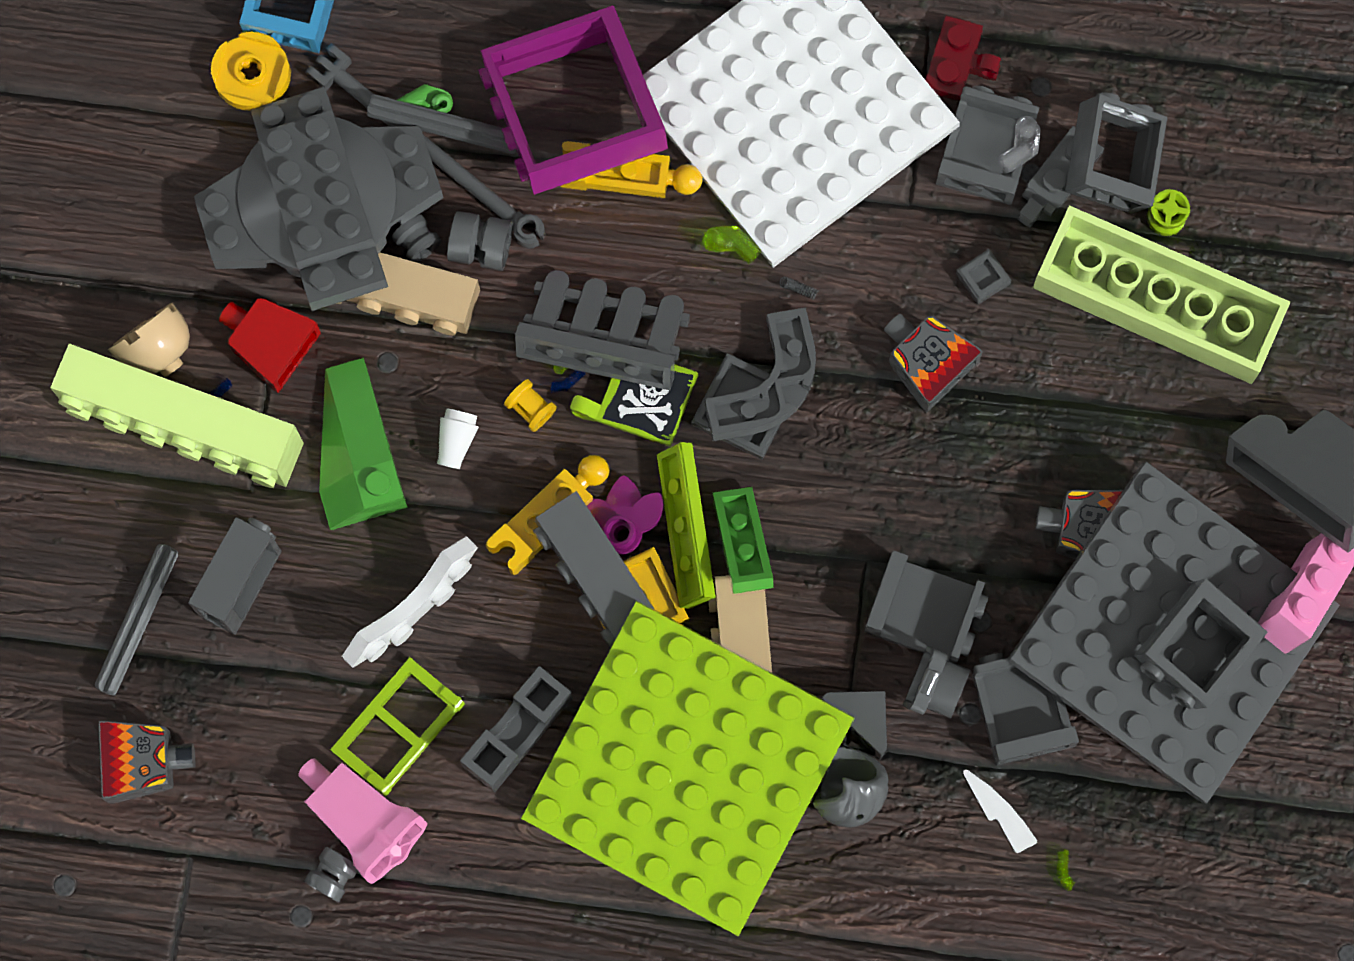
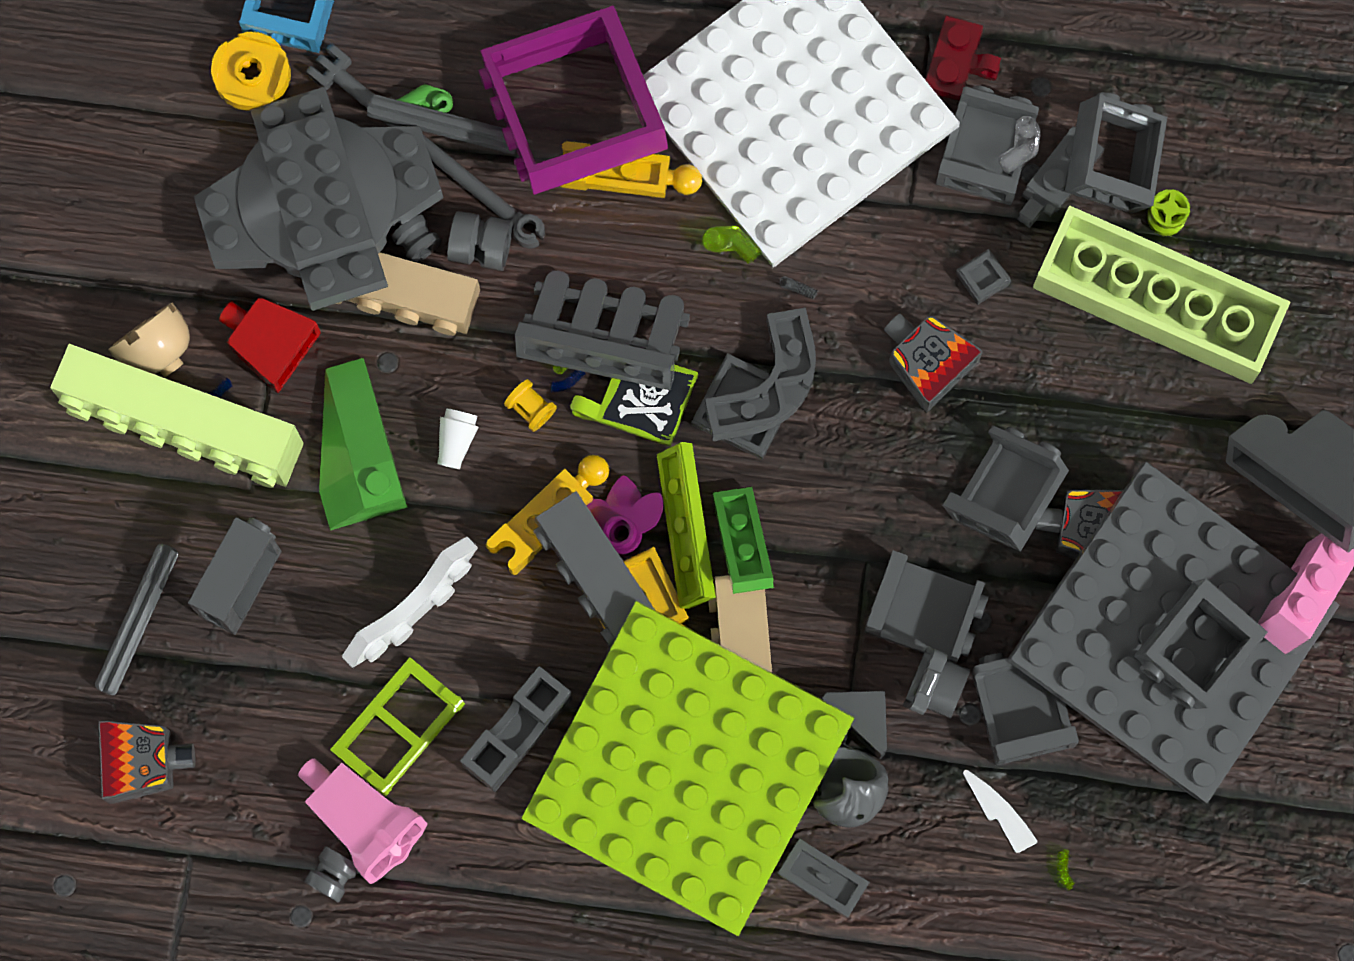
(823, 878): none -> dark grey plate
(1009, 488): none -> dark grey panel

